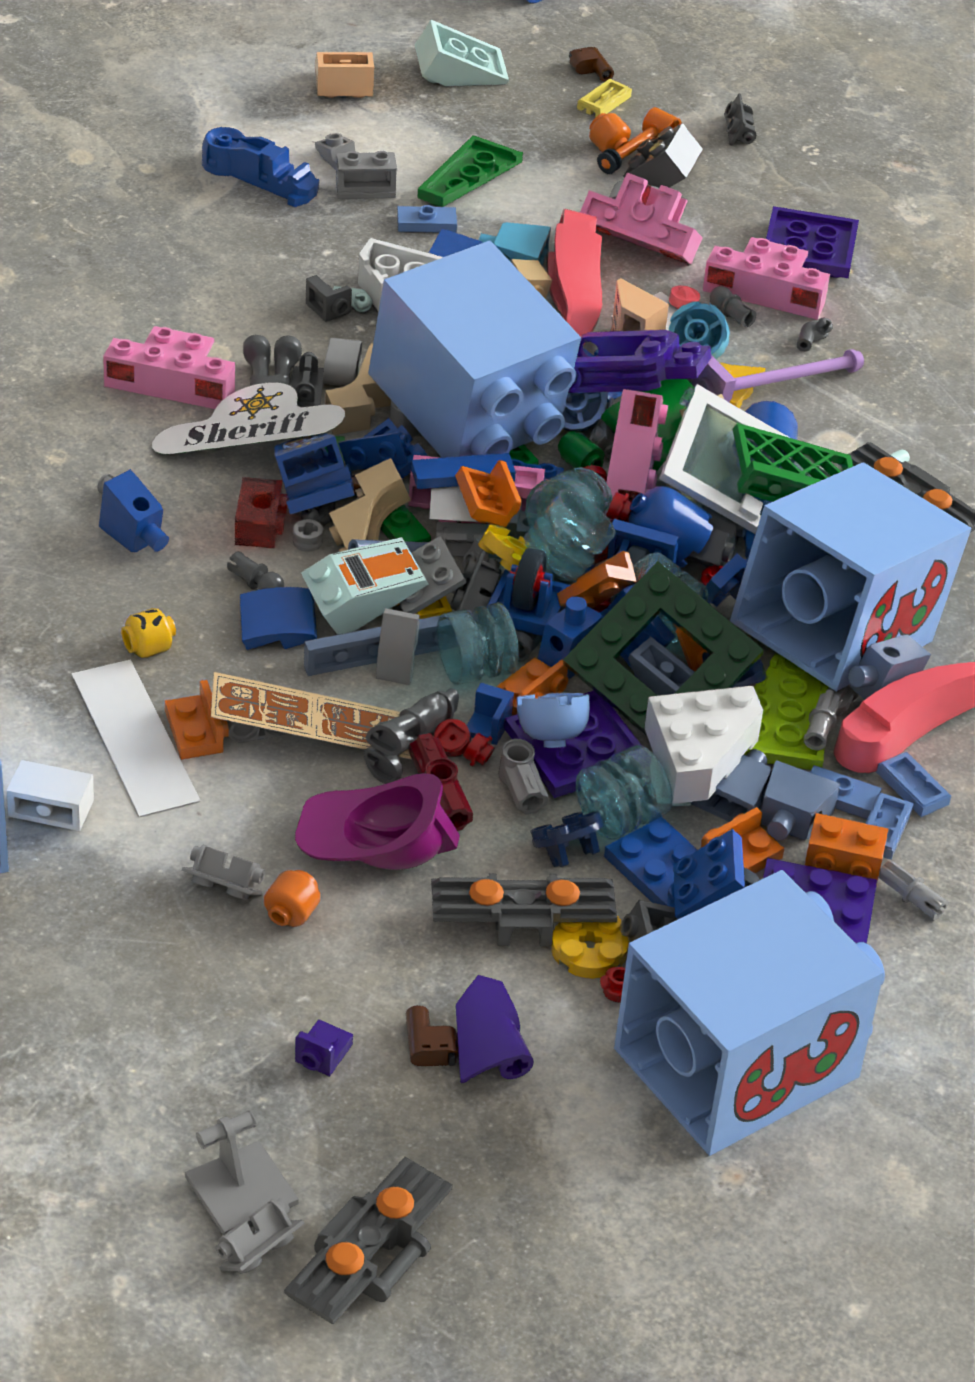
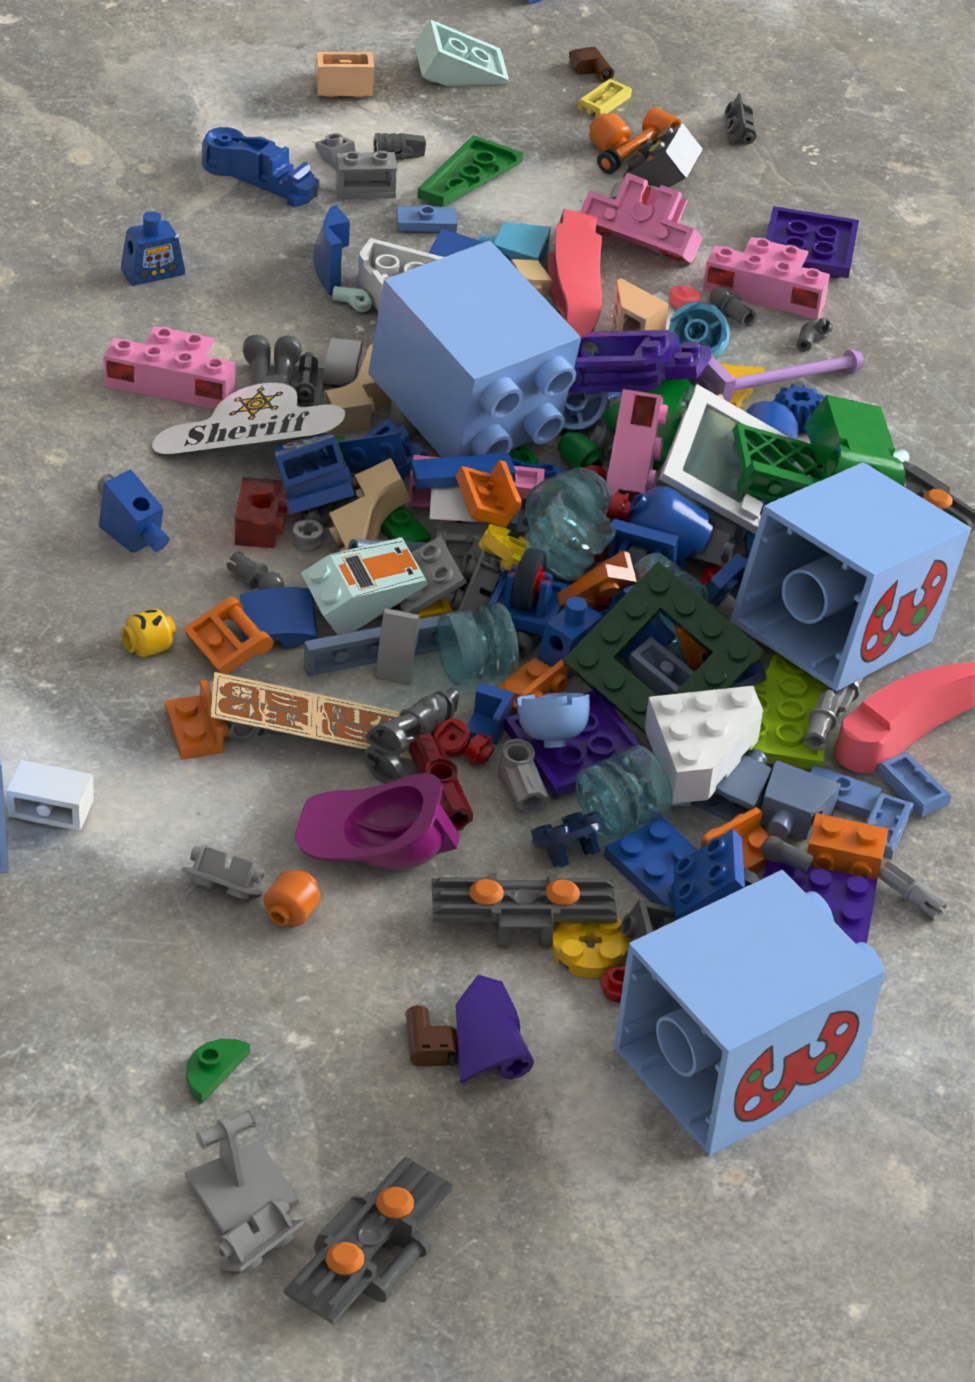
(135, 738): white sticker -> none
(151, 251): none -> blue torso
(213, 1064): none -> green plate
(220, 644): none -> orange plate
(322, 1047): dark purple bracket -> none
(326, 301): dark grey bracket -> none
(328, 248): none -> blue slope
(401, 144): none -> dark grey hinge
(778, 851): none -> dark grey arm
(800, 402): none -> blue gear
(850, 434): none -> green piece
(886, 663): sand blue torso -> none

